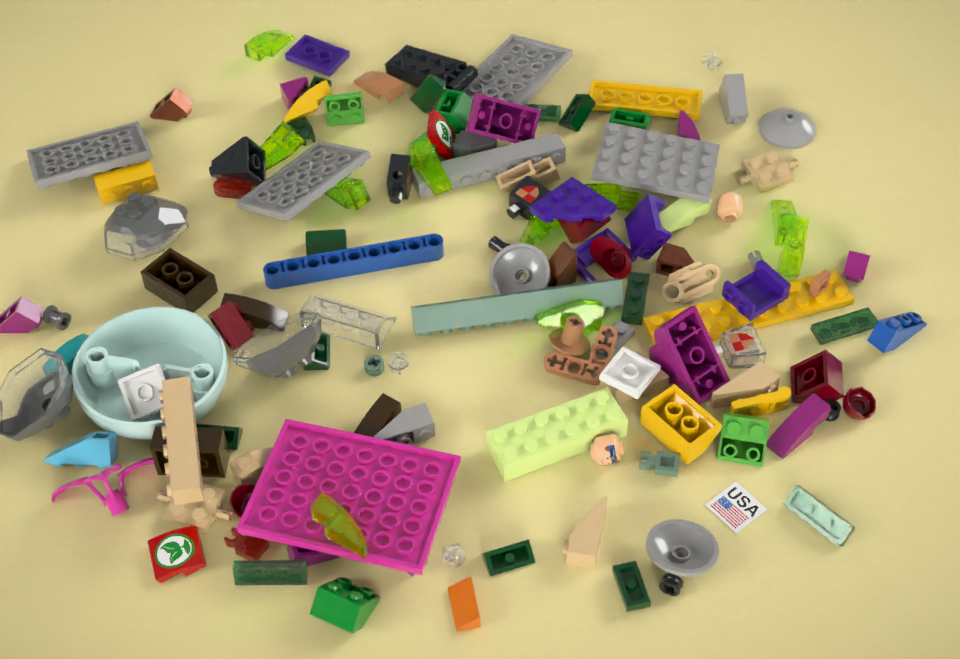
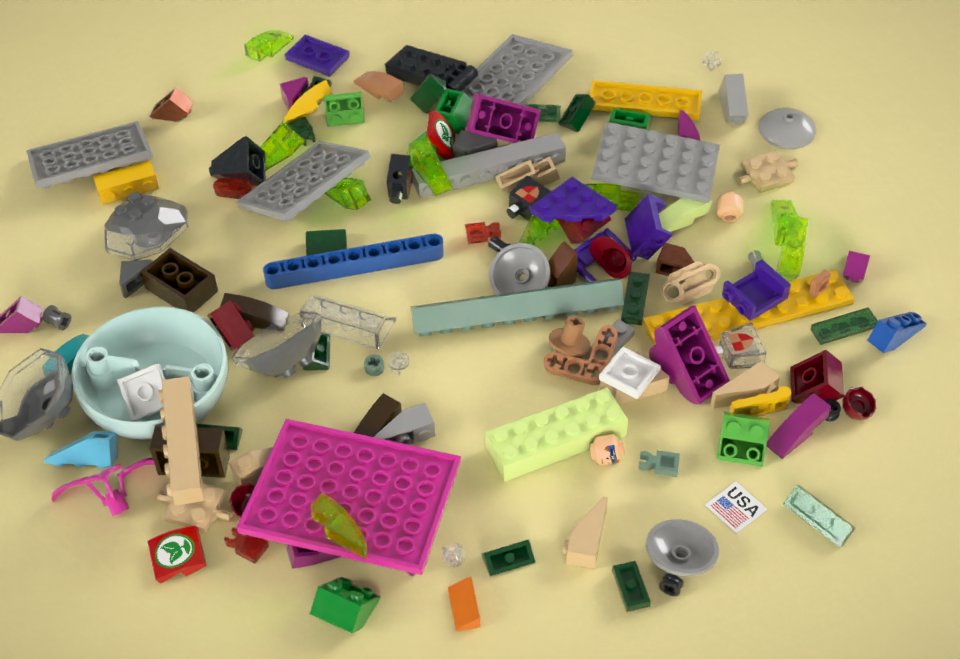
(131, 277): none -> dark grey slope
(270, 572): clear green plate -> none
(480, 232): none -> clear red plate
(588, 310): clear neon green slope -> none
(680, 423): yellow slope -> none

